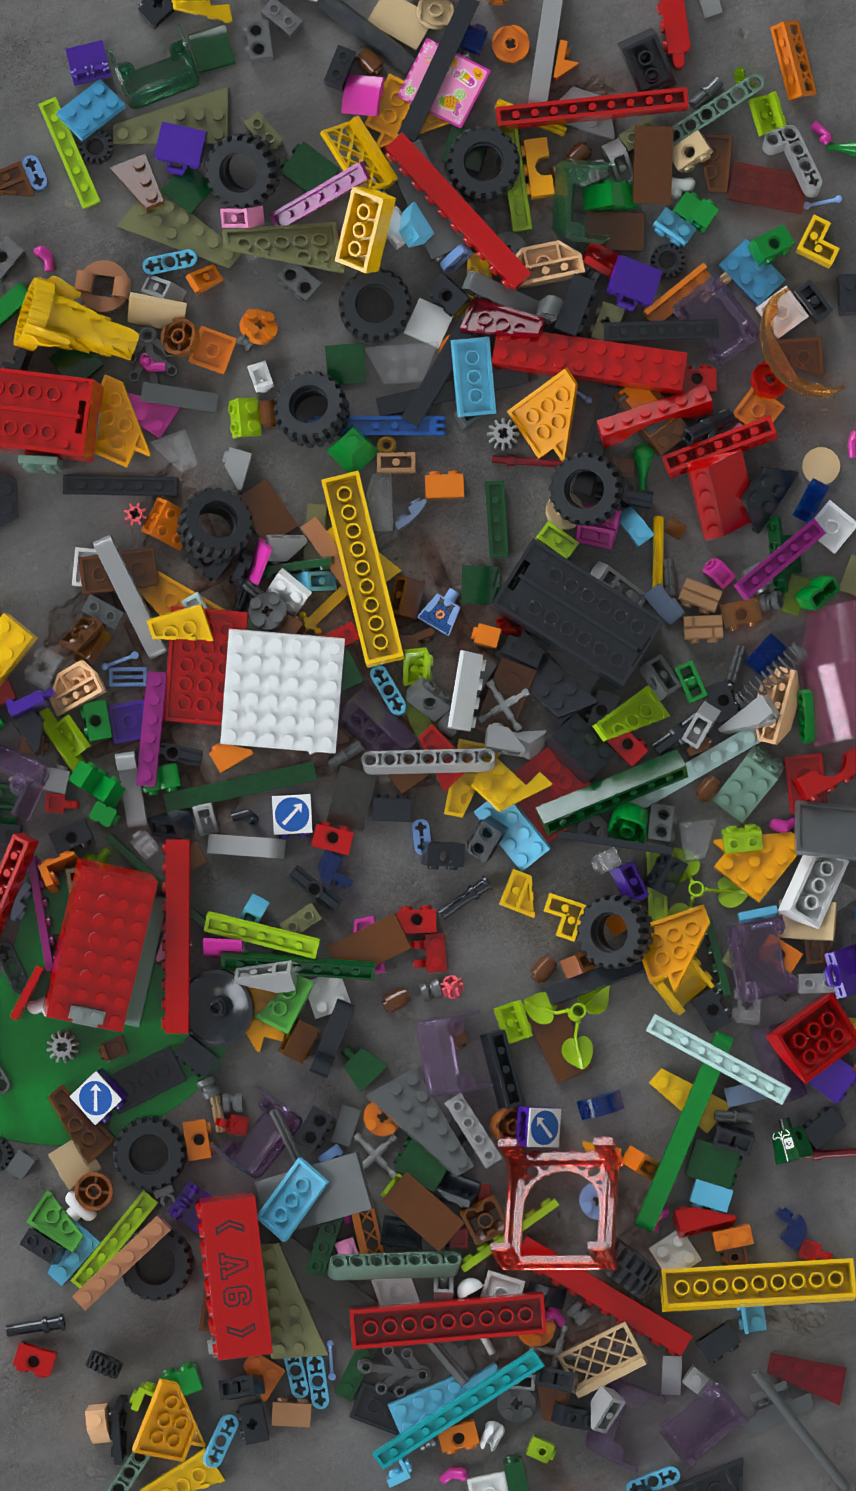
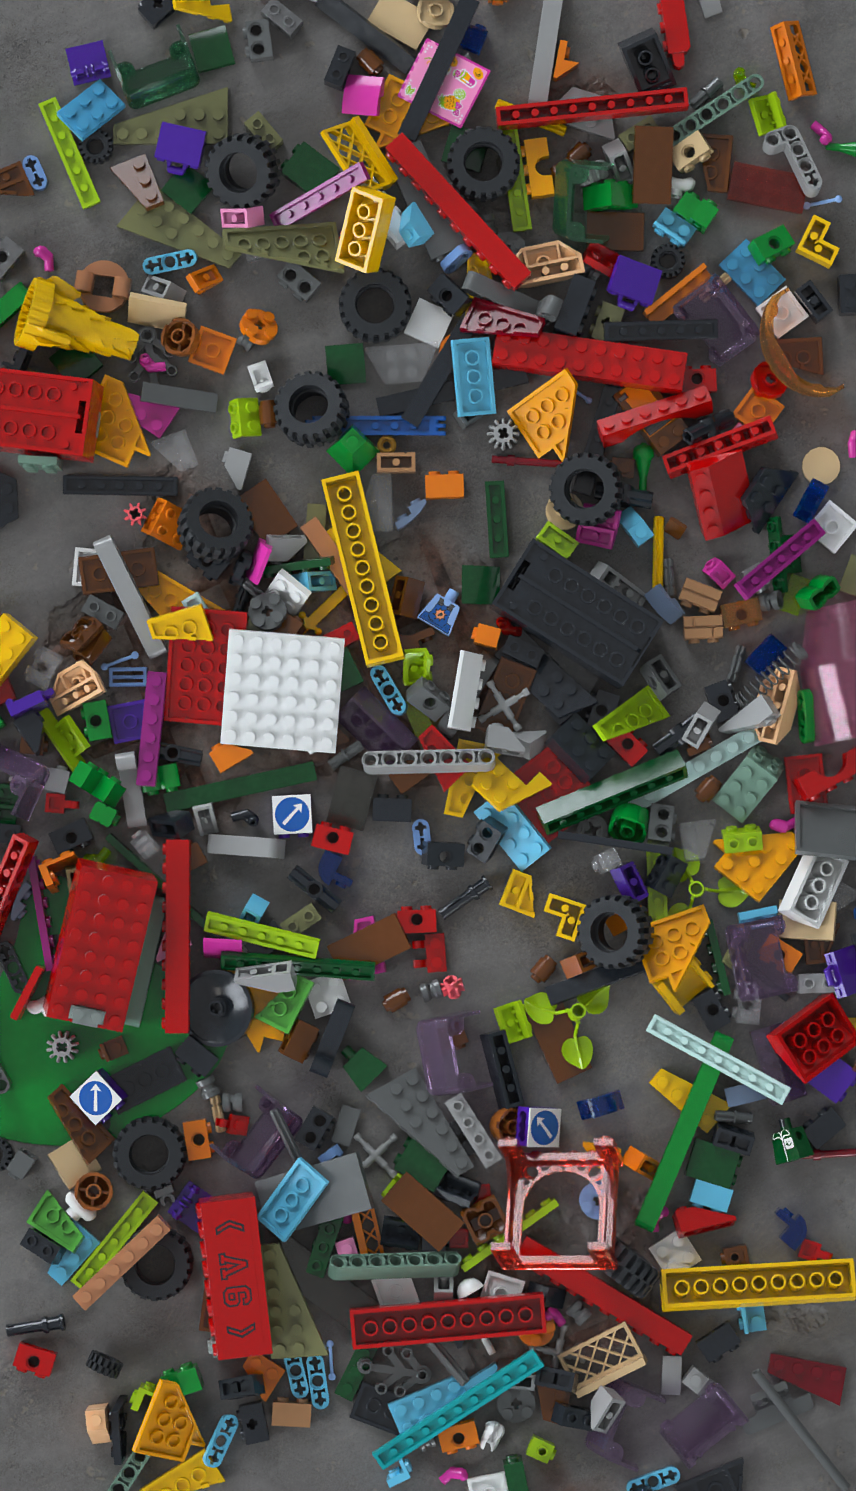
(373, 1123): orange plate -> none
(510, 33): orange plate -> none
(690, 681): green brick -> none
(732, 1237): orange brick -> none

